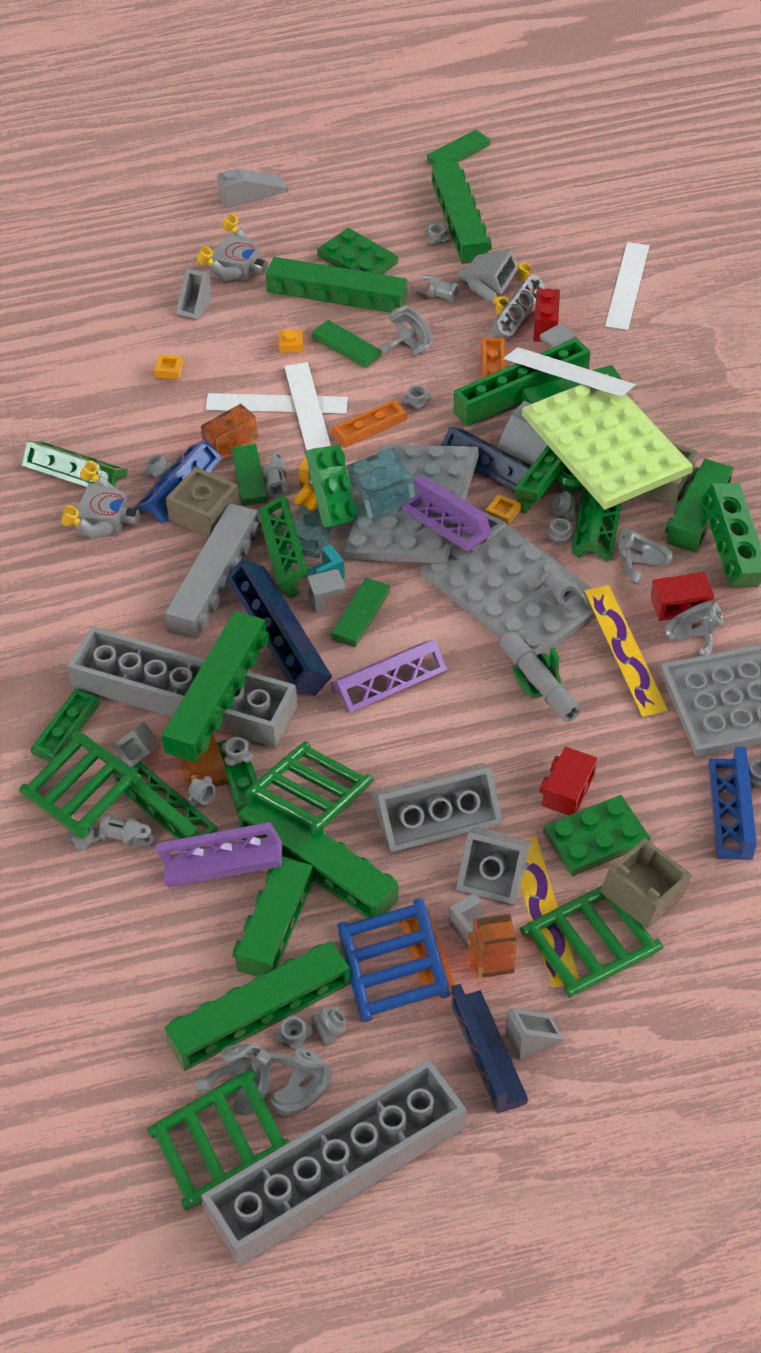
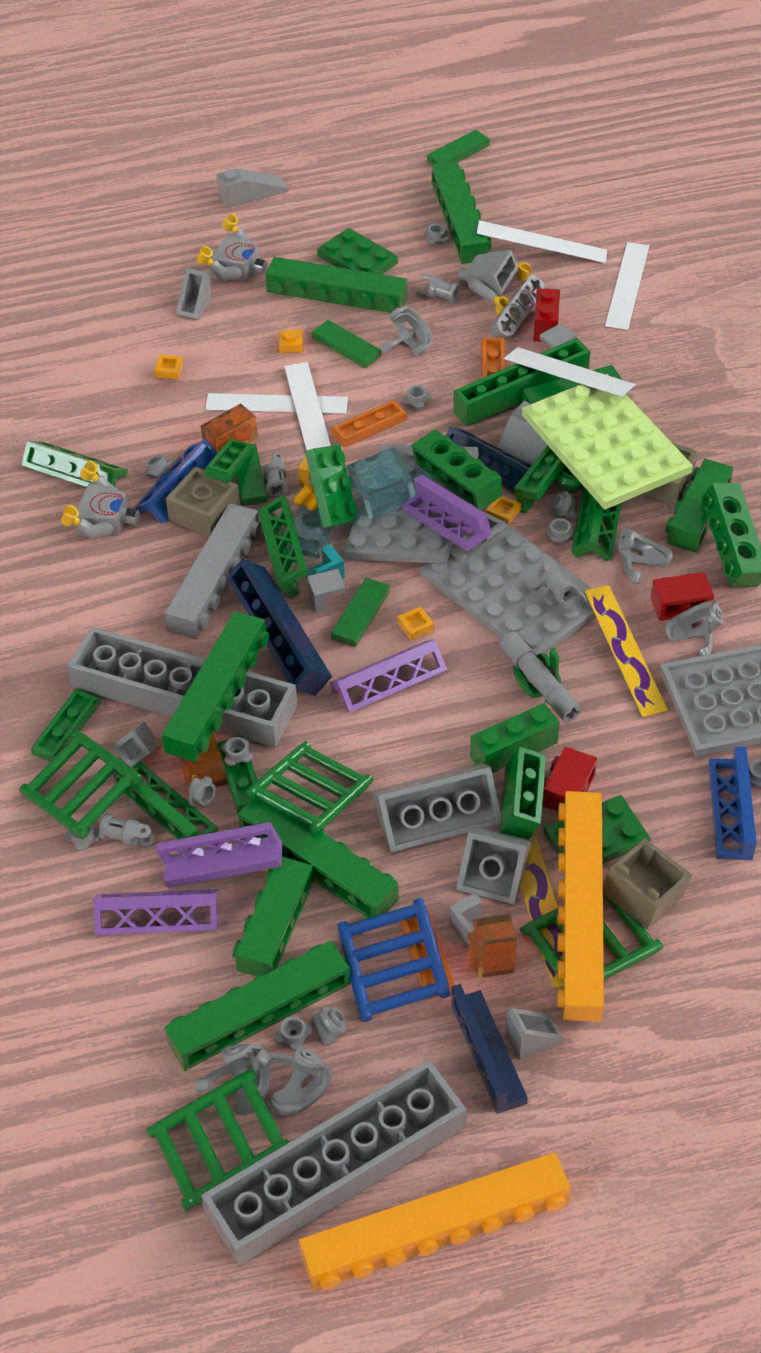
(150, 900): none -> medium lavender fence
(228, 460): none -> green tile
(415, 623): none -> light orange plate
(434, 1221): none -> light orange brick
(457, 469): none -> green brick
(523, 793): none -> green brick
(531, 729): none -> green brick
(542, 241): none -> white sticker
(582, 908): none -> light orange brick

